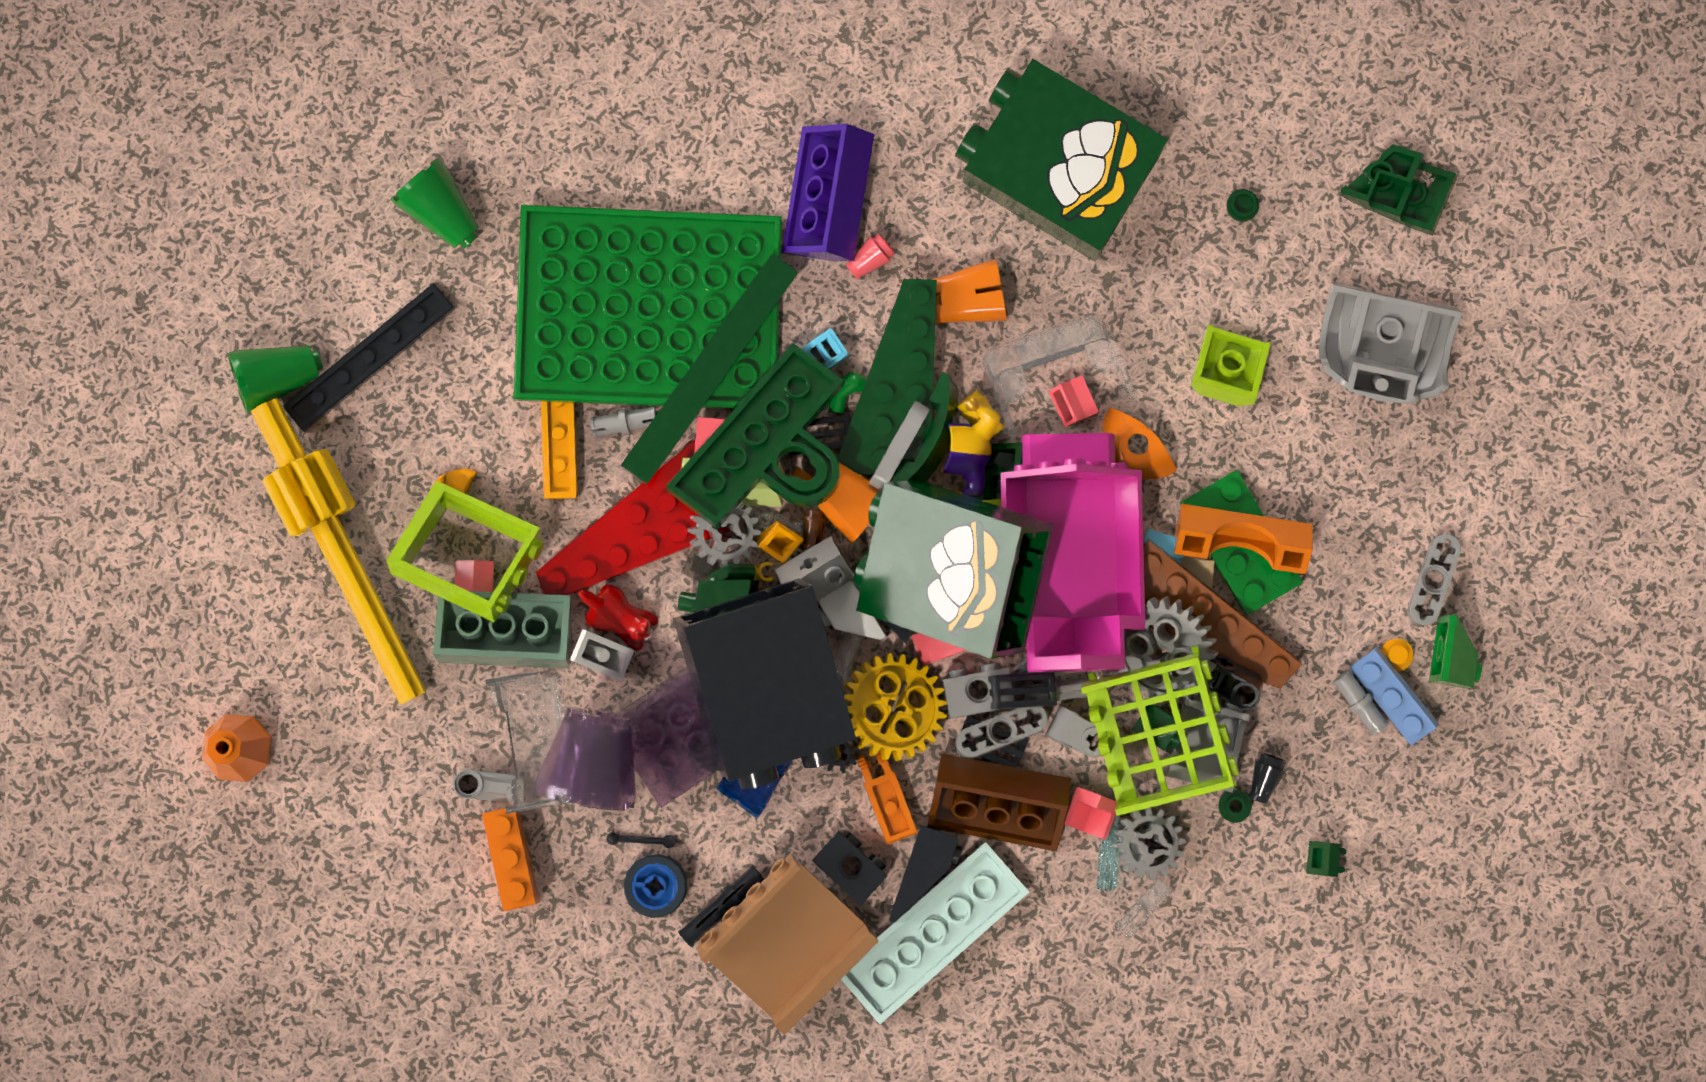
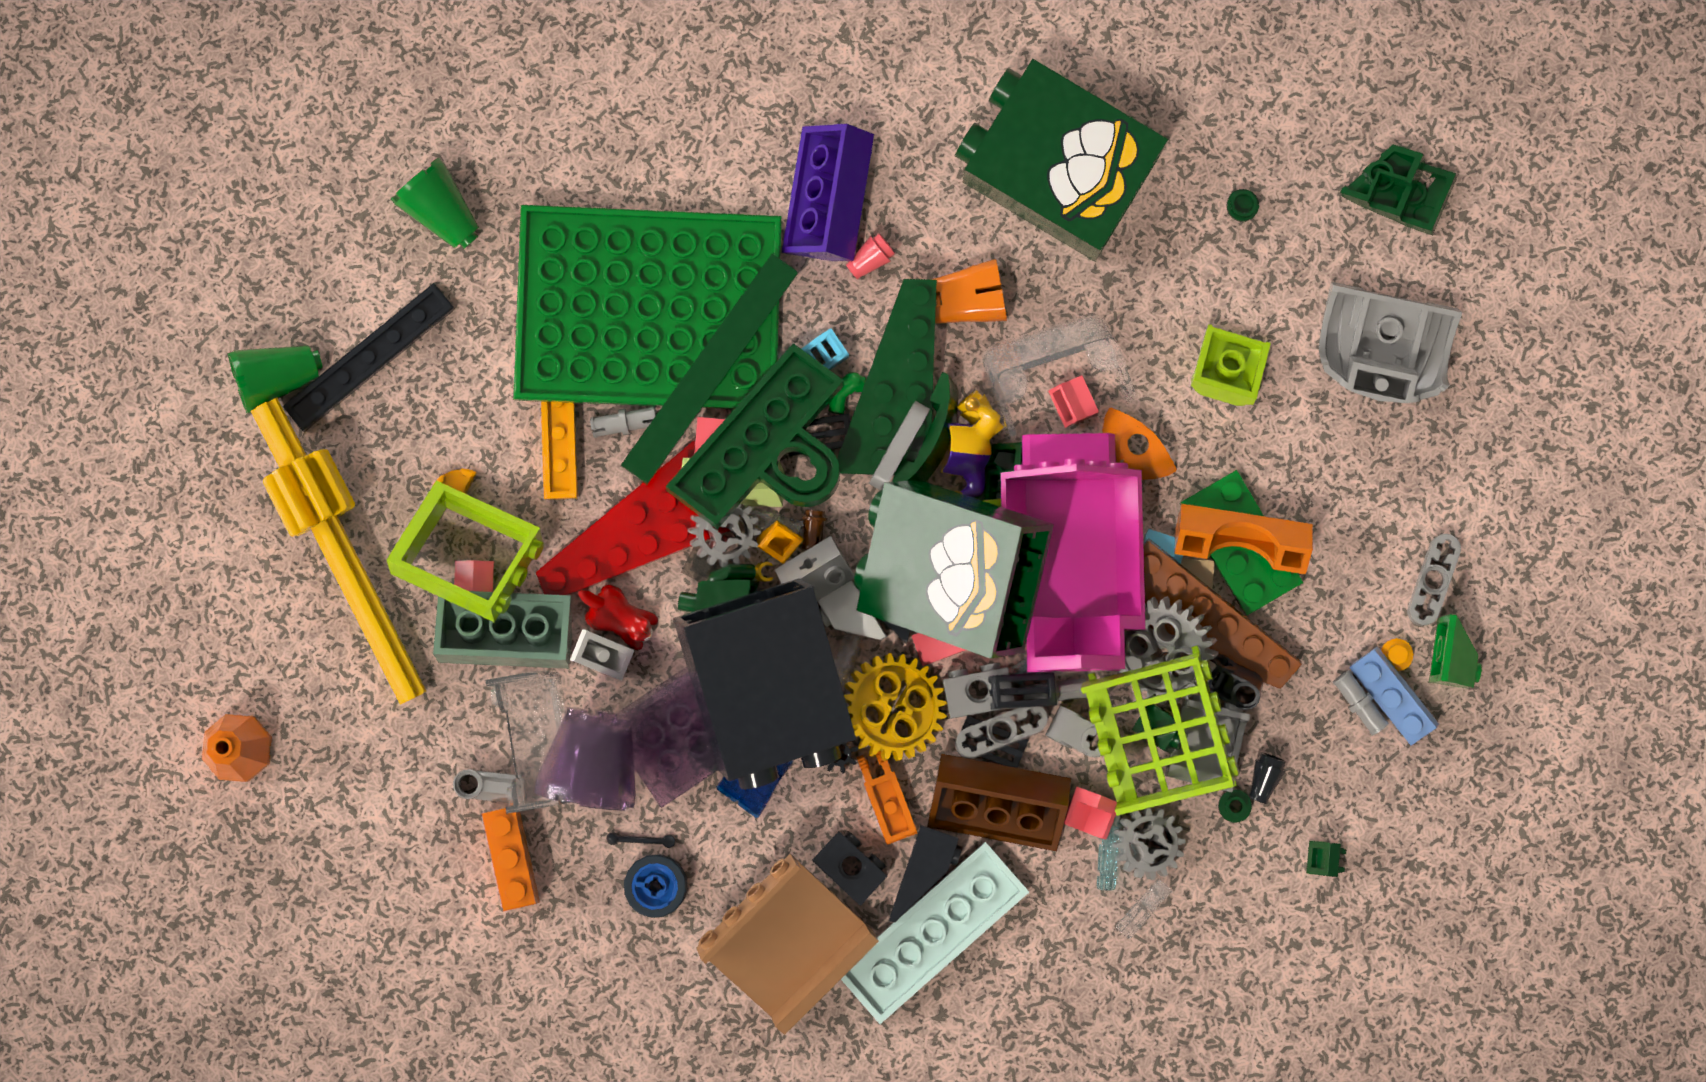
(692, 932): black pin -> none
(849, 504): orange piece -> none

